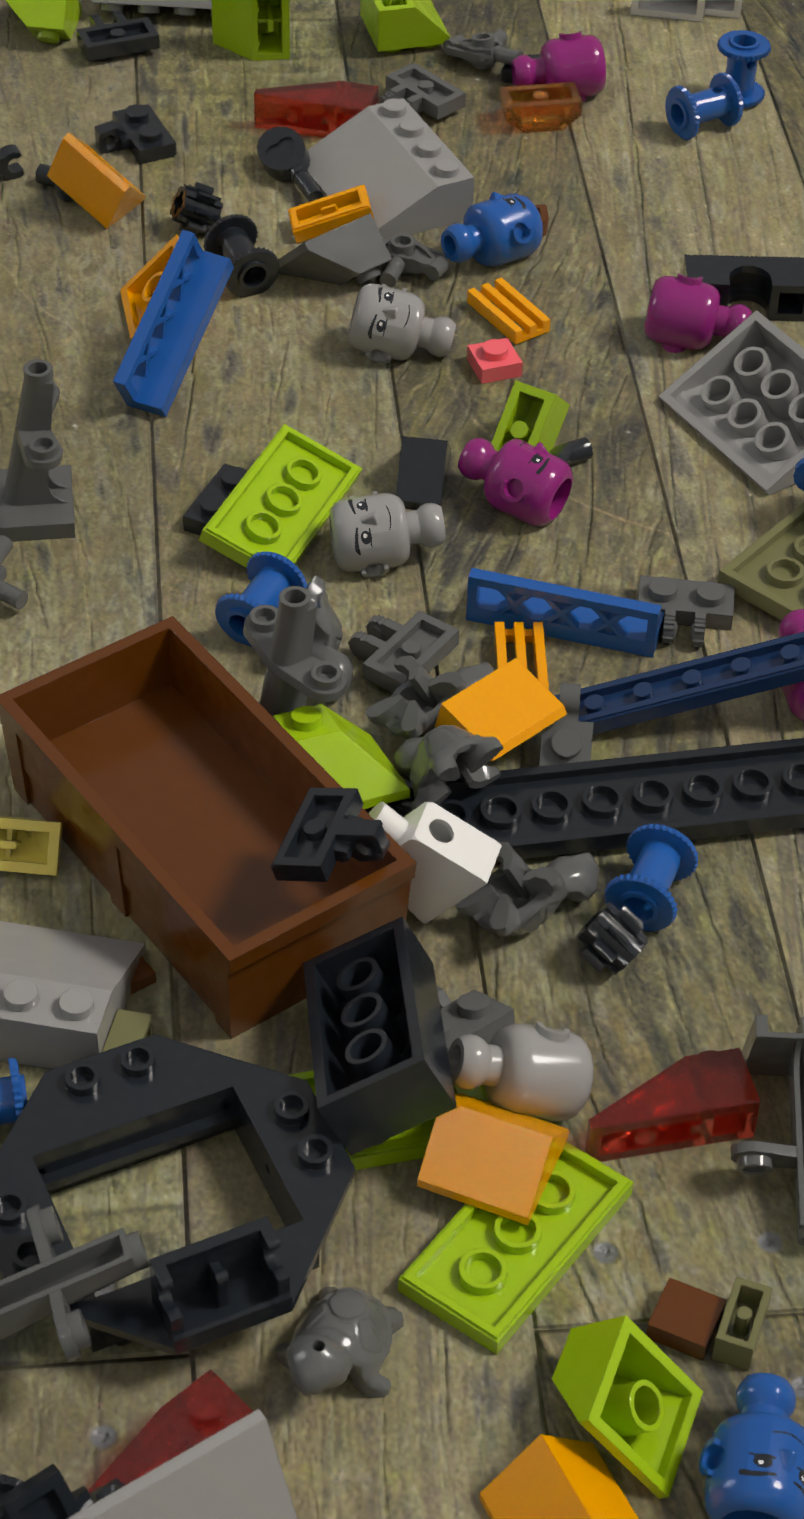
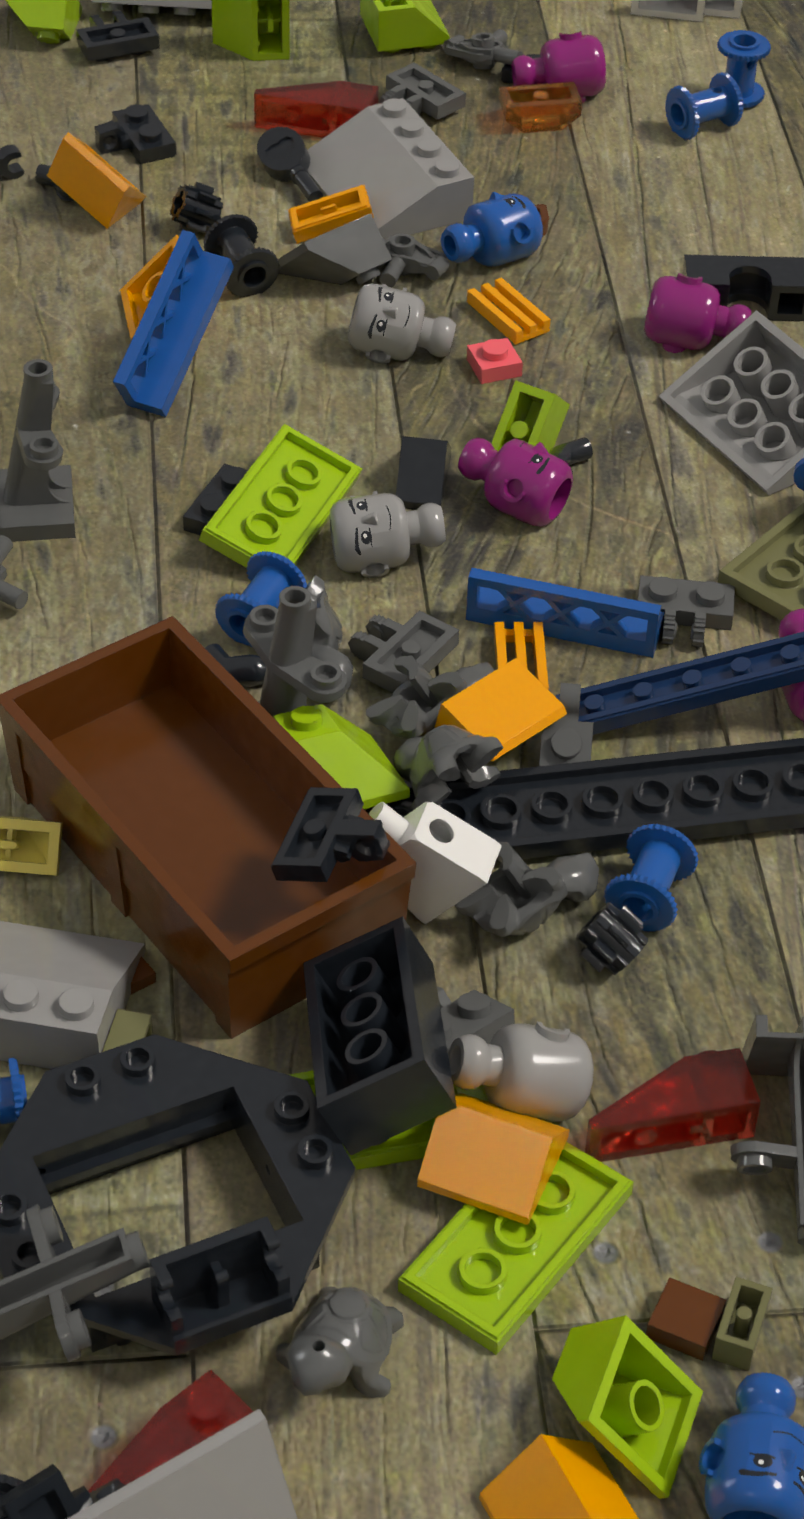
(246, 669): none -> black arm

